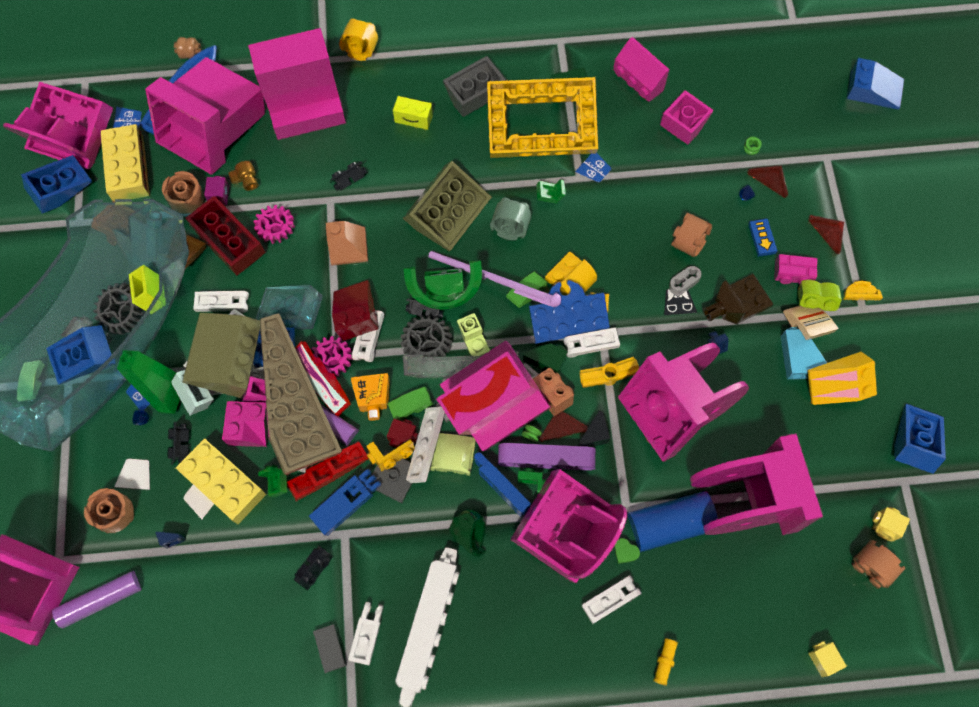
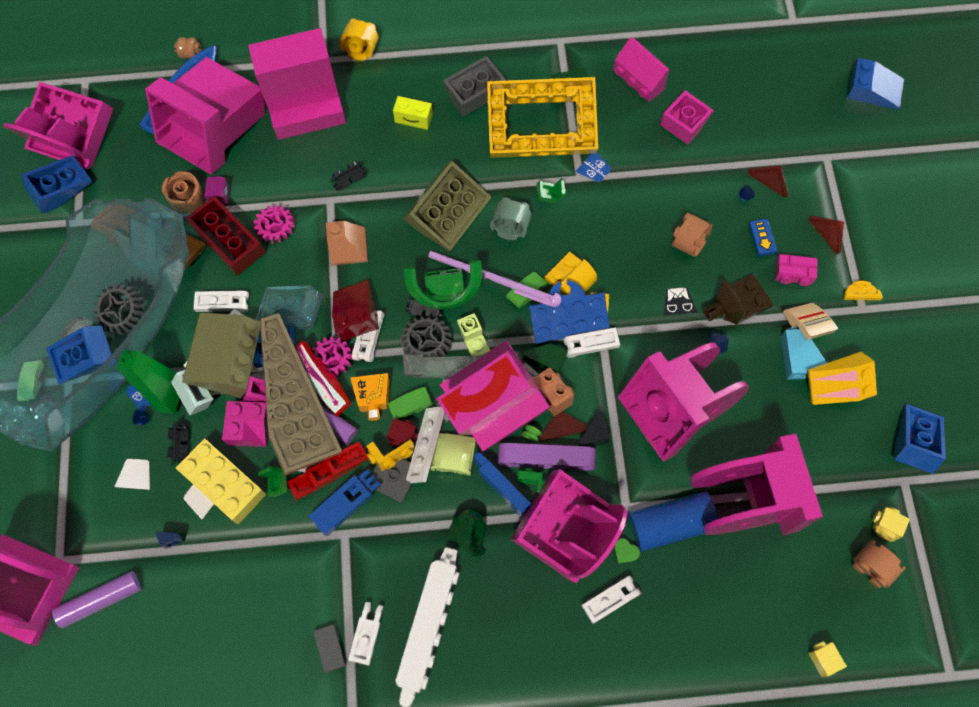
(106, 520): nougat brick -> none
(124, 163): light yellow brick -> none
(126, 117): blue sticker -> none
(143, 286): neon yellow brick -> none
(244, 173): pearl gold piece -> none
(319, 560): black hinge -> none
(597, 375): yellow piece -> none
(665, 662): yellow pin -> none
(687, 283): light grey beam -> none
(750, 141): bright green bush -> none
(819, 295): lime brick -> none

